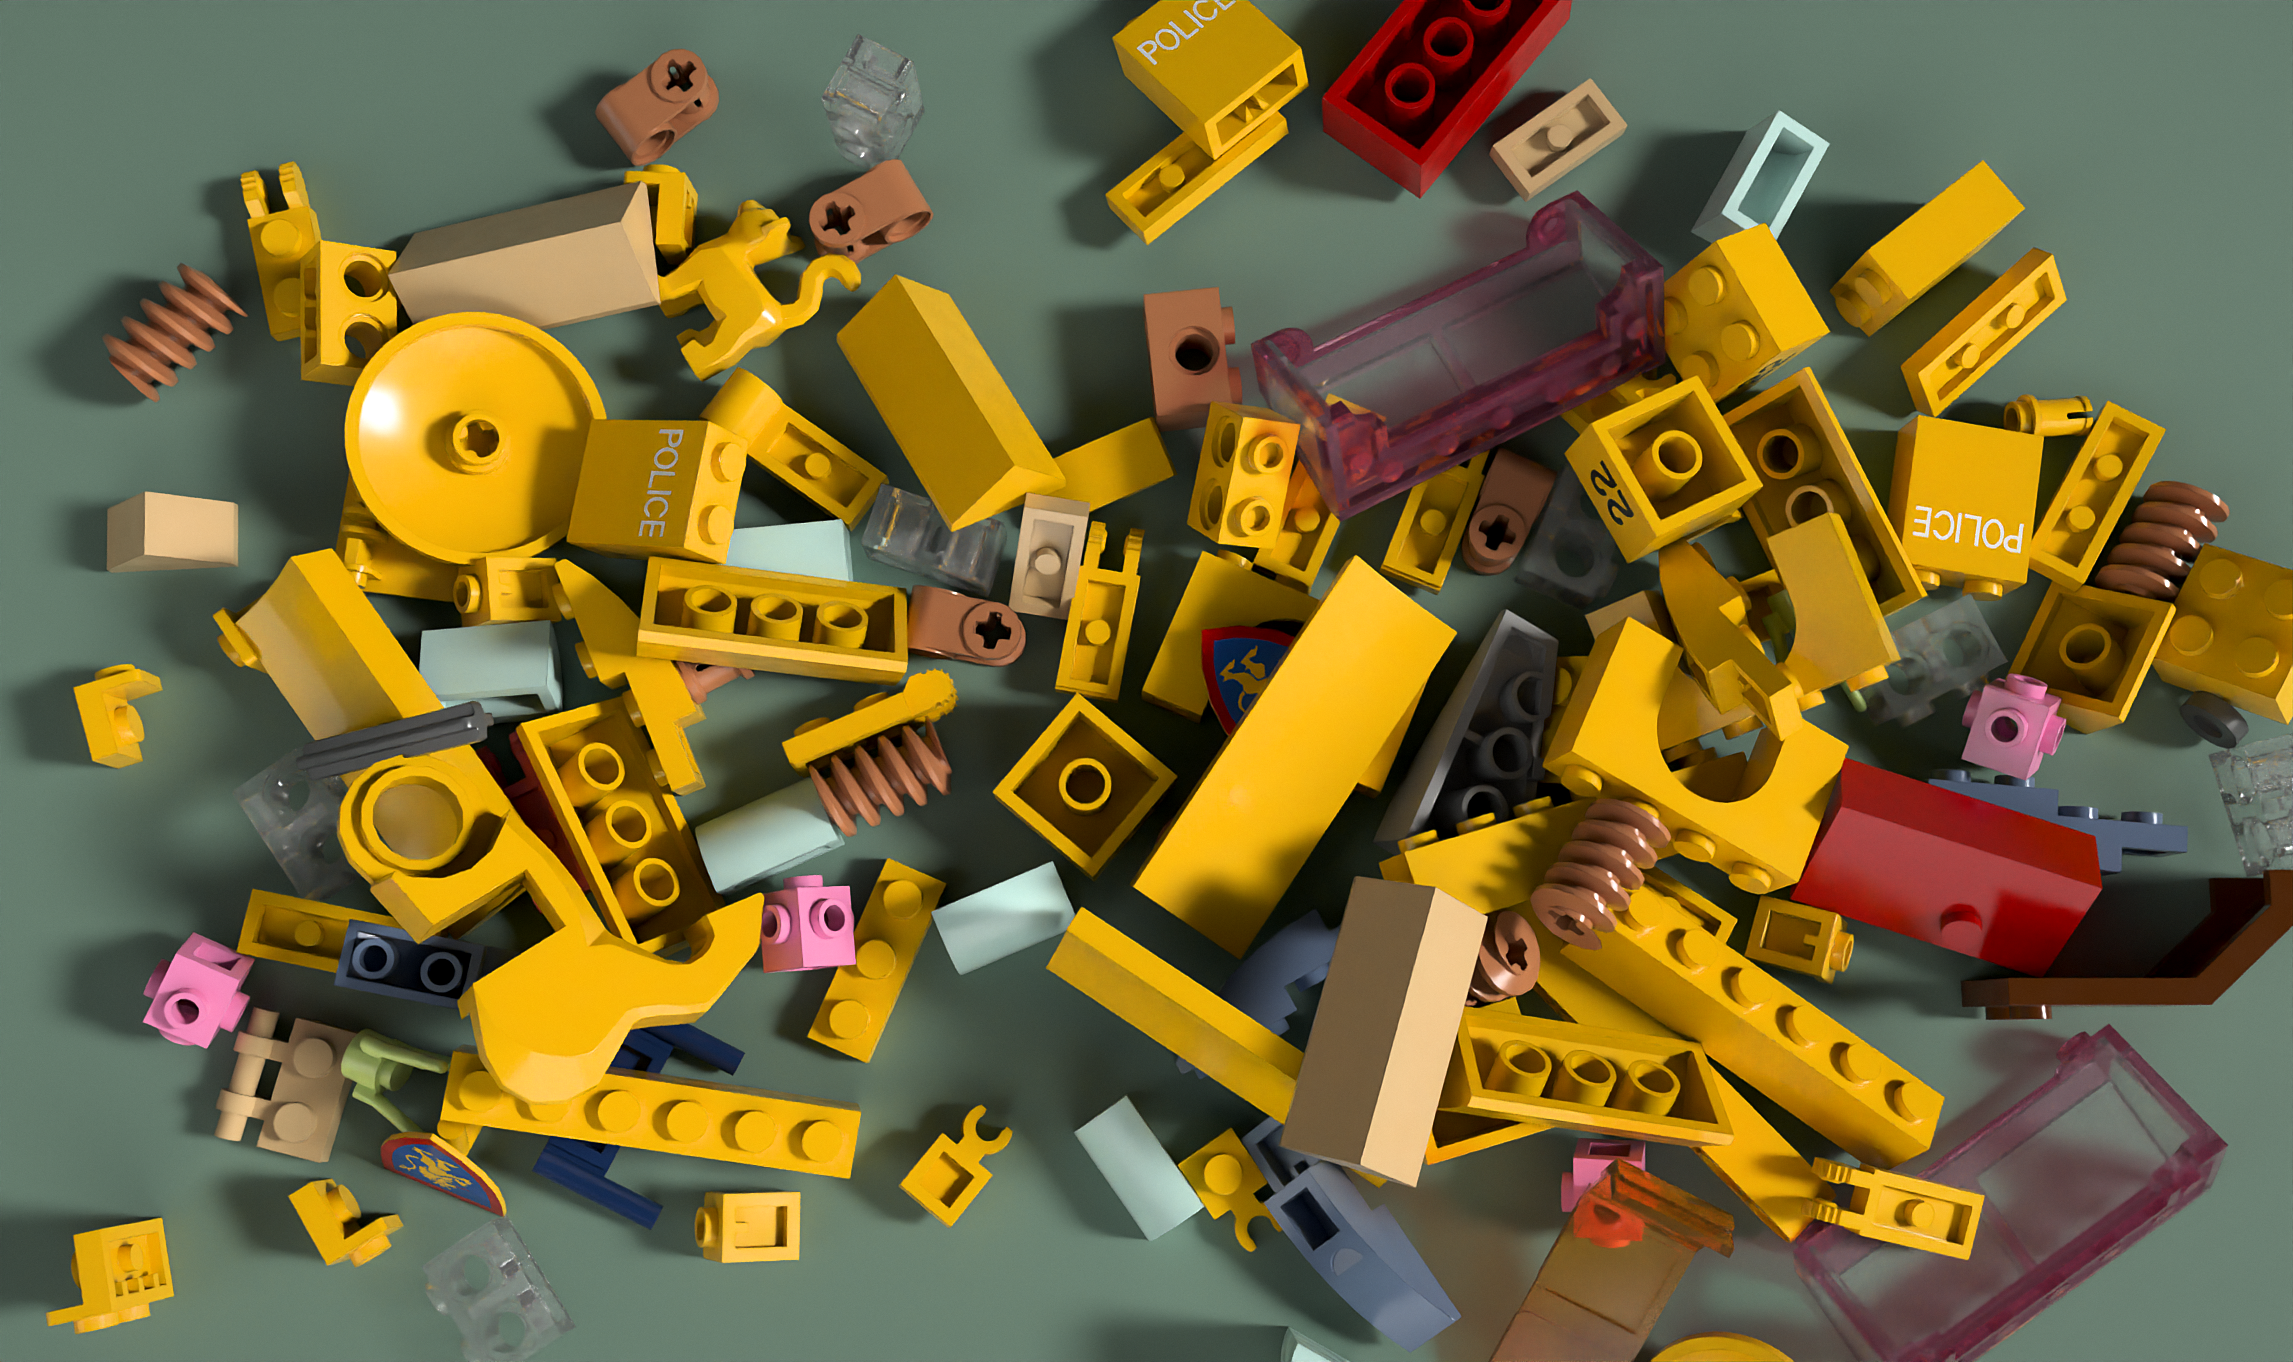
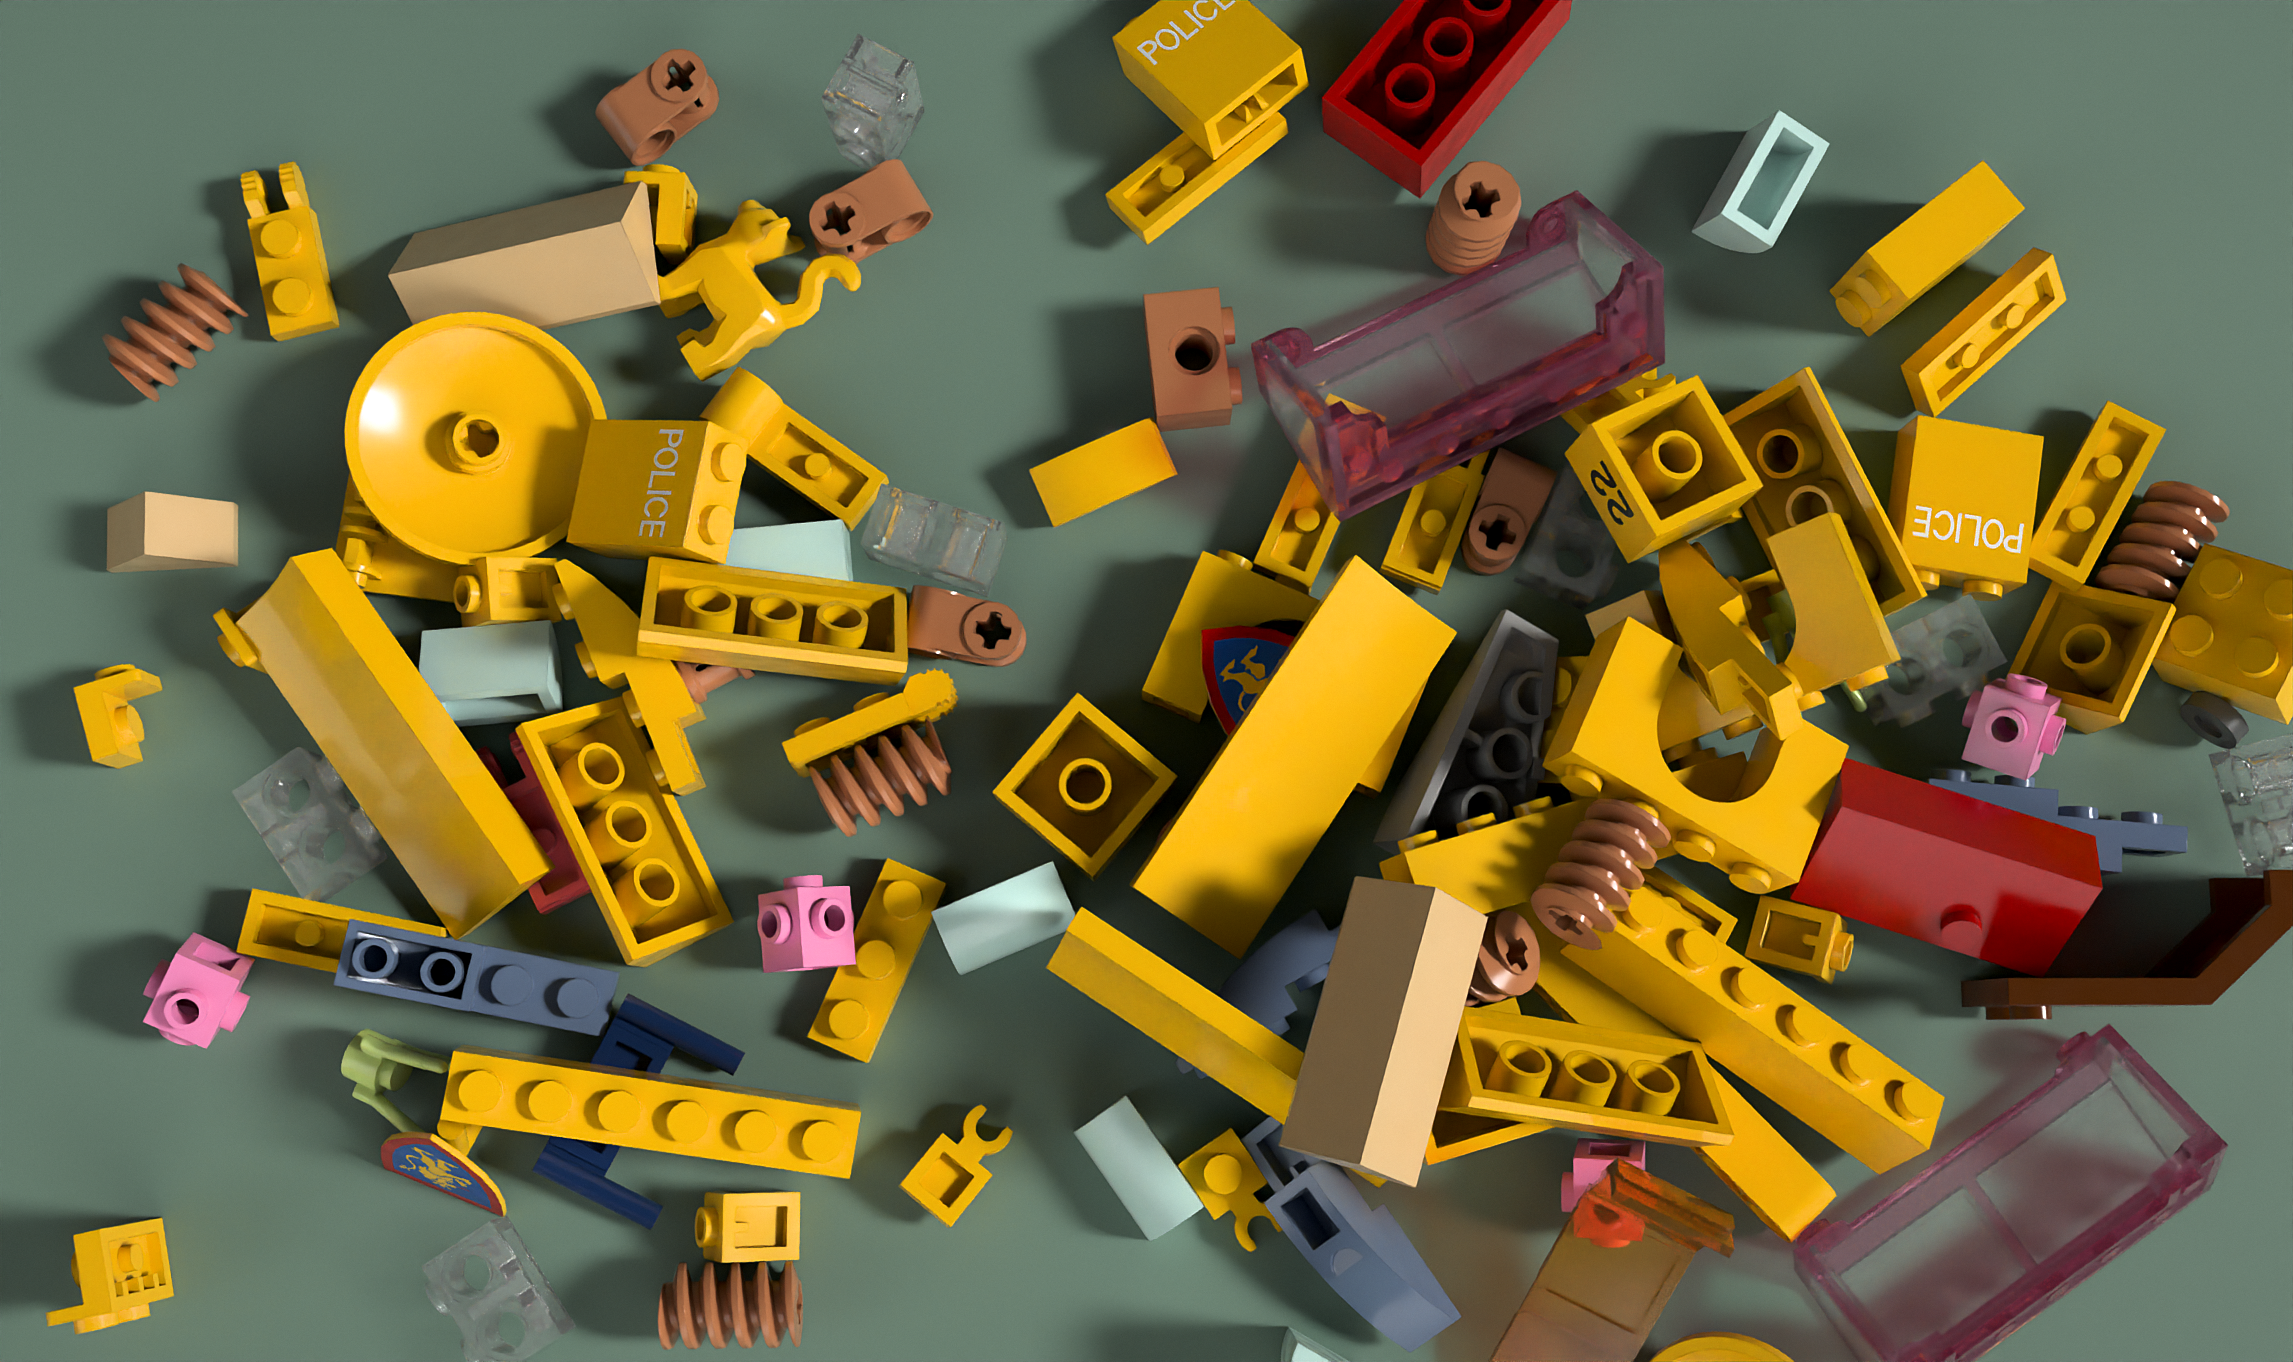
(308, 1093): tan plate -> none
(331, 1220): yellow bracket -> none
(333, 311): yellow brick -> none
(408, 736): dark grey axle -> none
(567, 1003): yellow animal -> none
(731, 1306): none -> nougat piece
(766, 837): light aqua brick -> none
(946, 404): yellow slope -> none
(1048, 555): tan plate -> none
(1100, 620): yellow hinge -> none
(1243, 475): yellow brick -> none
(1473, 218): none -> nougat piece
(1558, 139): tan plate -> none
(1737, 314): yellow brick -> none
(1900, 1208): yellow hinge -> none
(2048, 416): yellow pin -> none

